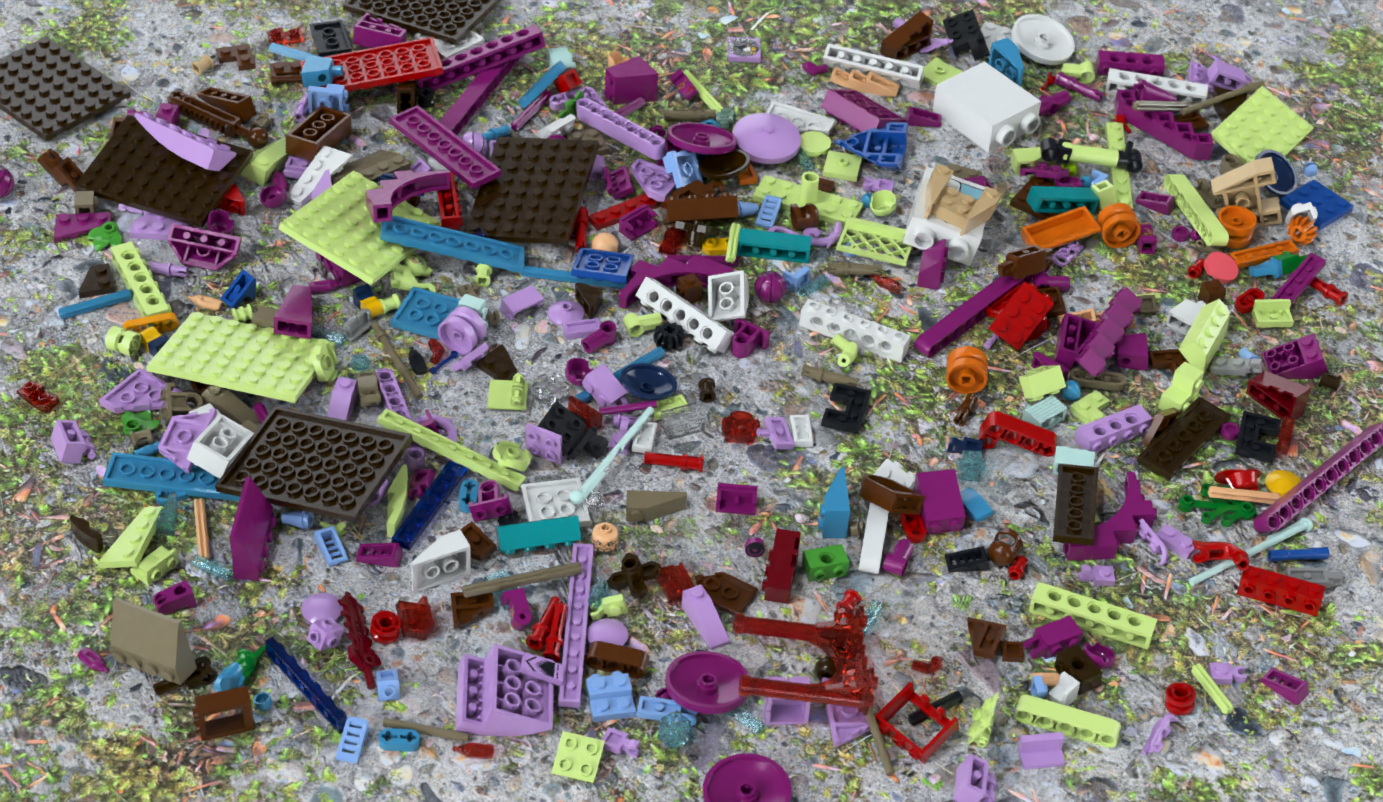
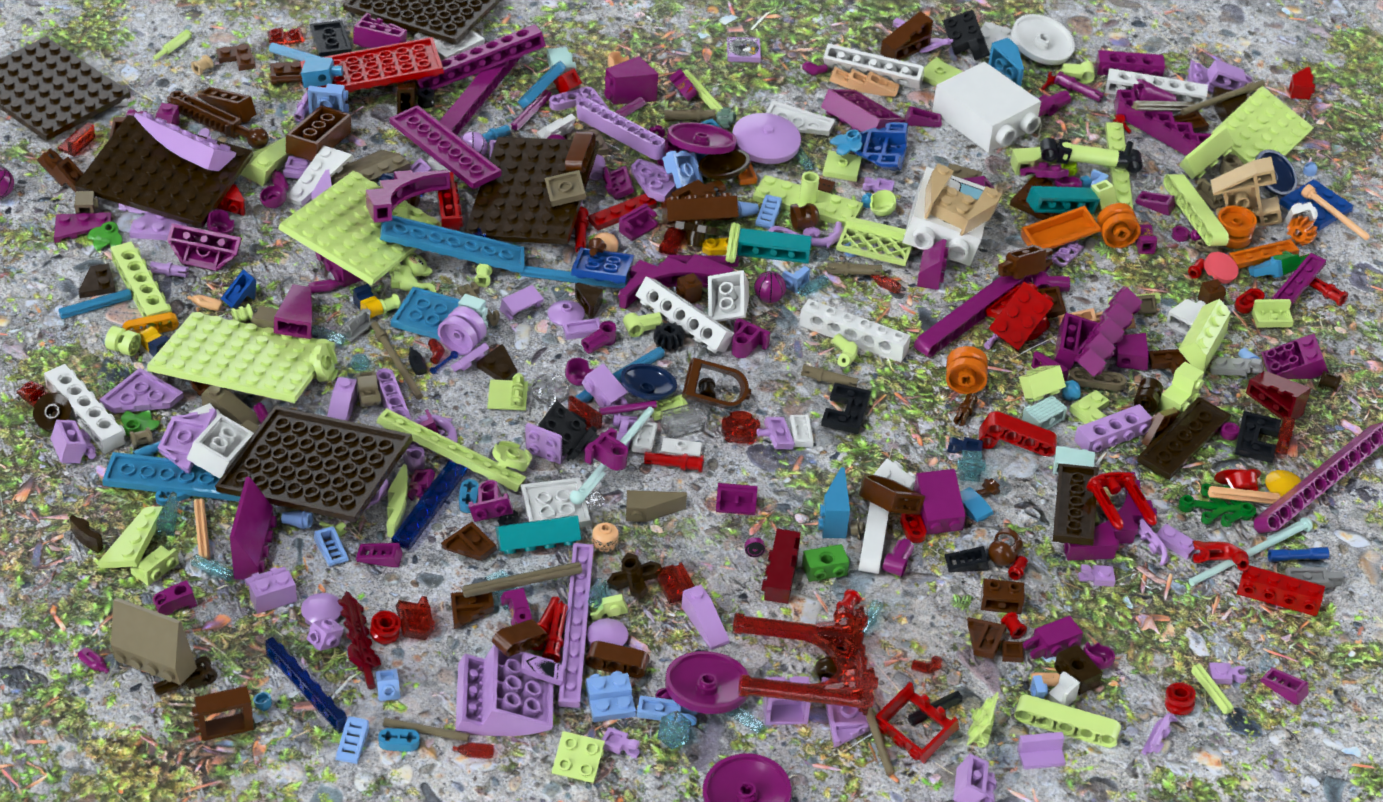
(46, 406): none -> dark brown dish
(78, 140): none -> clear red panel
(86, 409): none -> white brick
(174, 43): none -> yellowish green axle
(176, 402): dark tan pin -> none
(239, 671): animal -> none
(263, 121): dark tan bush -> none
(271, 589): none -> lavender brick
(441, 562): white slope -> none
(519, 637): none -> reddish brown beam
(565, 188): none -> dark tan plate
(570, 105): bright green plate -> none
(580, 151): none -> reddish brown beam
(596, 245): none -> reddish brown plate
(607, 451): none -> magenta pin
(679, 447): none -> white plate
(693, 376): none -> reddish brown window
(727, 591): reddish brown tile -> none
(815, 143): yellowish green tile -> none
(847, 142): none -> dark azure plate
(990, 487): none -> reddish brown plate
(1002, 596): none -> reddish brown brick
(1014, 626): none -> red bush
(1093, 615): yellowish green brick -> none
(1114, 482): none -> red piece
(1148, 394): none -> dark brown wheel
(1207, 153): none -> yellowish green slope
(1302, 84): none -> red slope
(1309, 193): none -> light nougat piece

